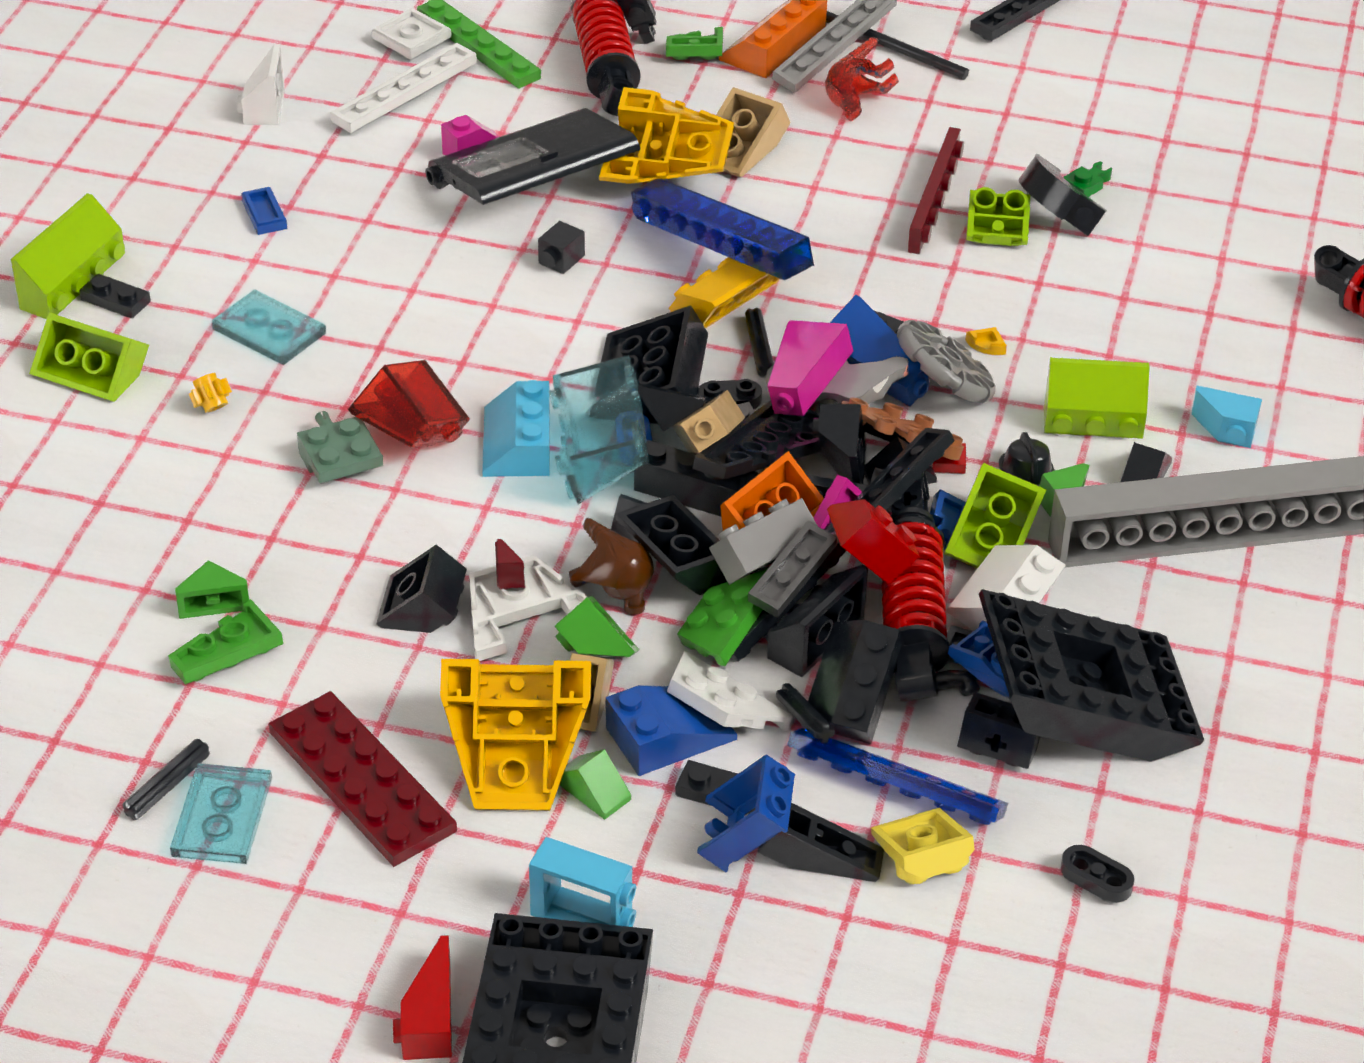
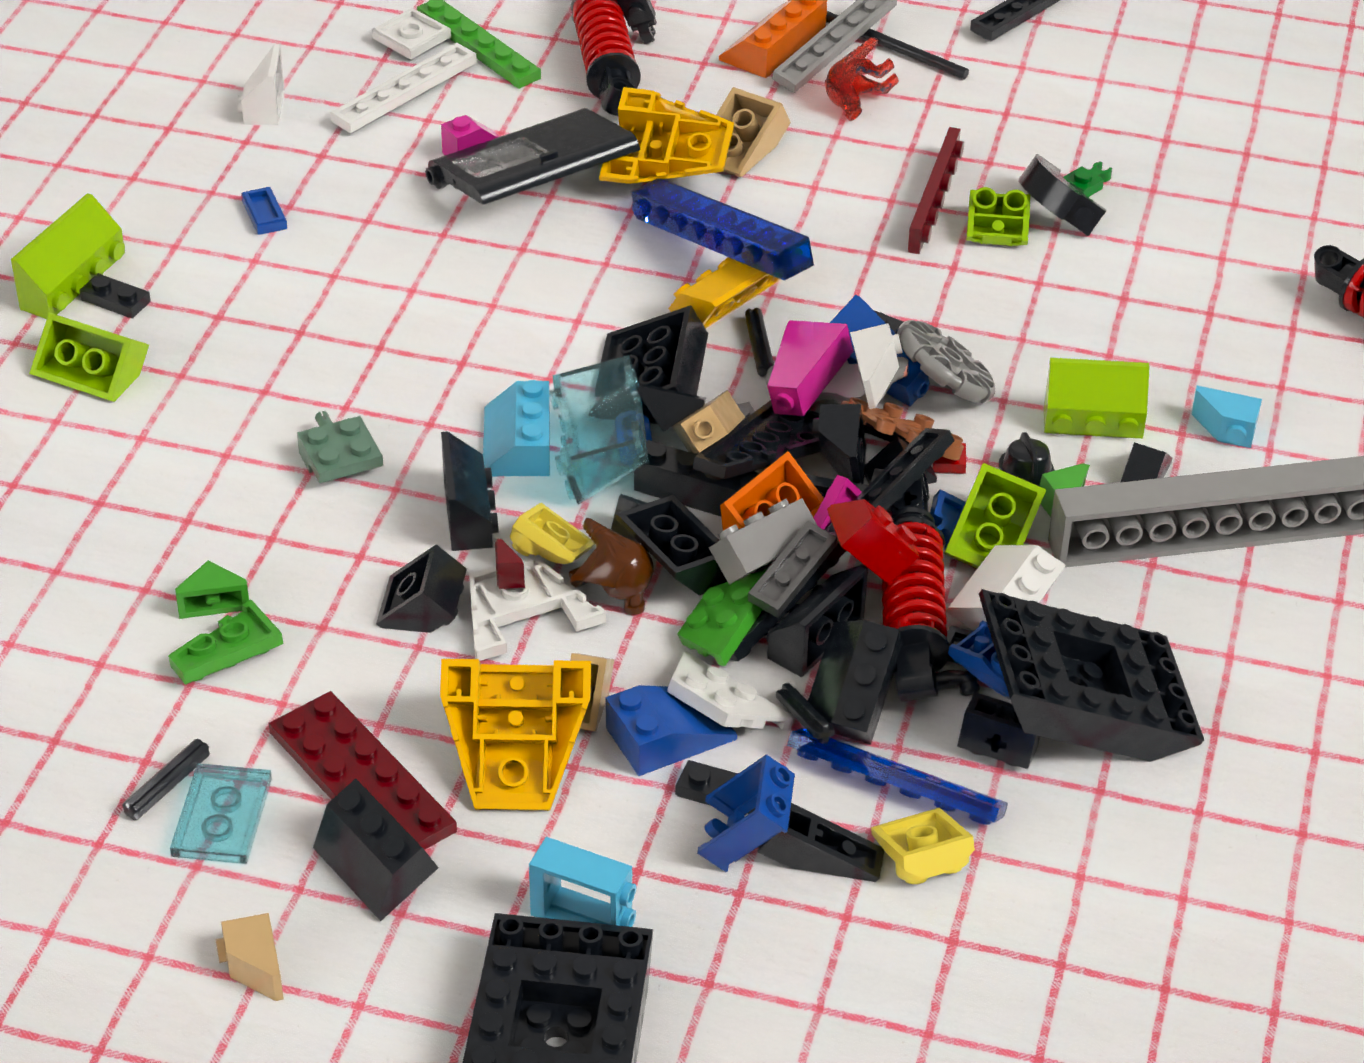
(210, 392): yellow gear -> none
(251, 954): none -> tan slope
(268, 327): clear light blue tile -> none
(371, 850): none -> black slope
(410, 405): clear red slope -> none
(426, 1009): red slope -> none
(467, 495): none -> black slope
(548, 535): none -> light yellow slope
(561, 247): black brick -> none
(593, 632): bright green slope -> none
(596, 783): slope -> none
(693, 44): bright green wing -> none
(740, 390): black plate -> none
(877, 359): none -> white slope
(986, 338): yellow tile -> none
(1098, 874): black plate -> none

